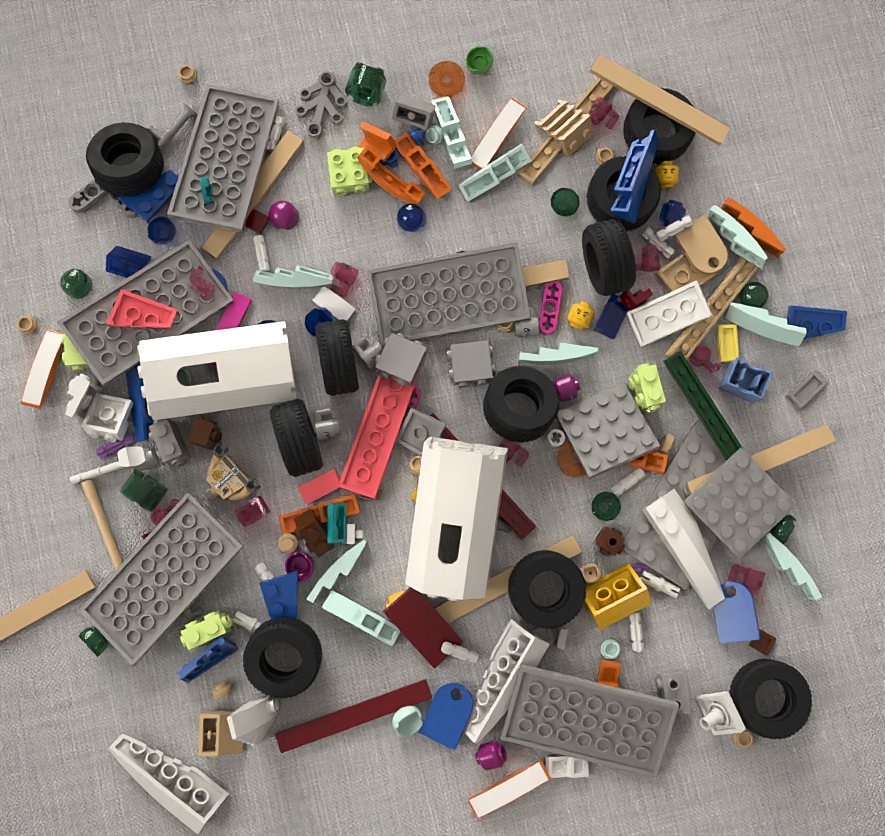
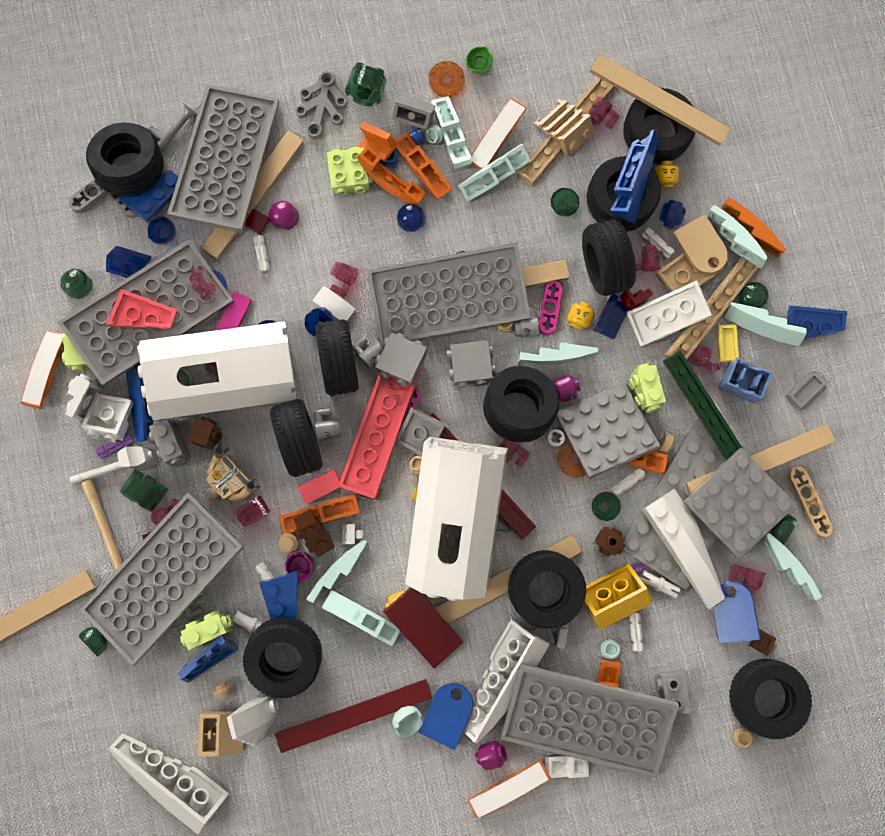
(26, 324): tan plate -> none
(187, 74): tan plate -> none
(206, 190): teal tile -> none
(275, 133): white axle -> none
(300, 278): light aqua slope -> none
(336, 523): teal tile -> none
(459, 652): white axle -> none
(590, 573): tan tile -> none
(603, 155): tan plate -> none
(674, 228): white axle -> none
(720, 714): white plate -> none
(806, 503): none -> tan beam

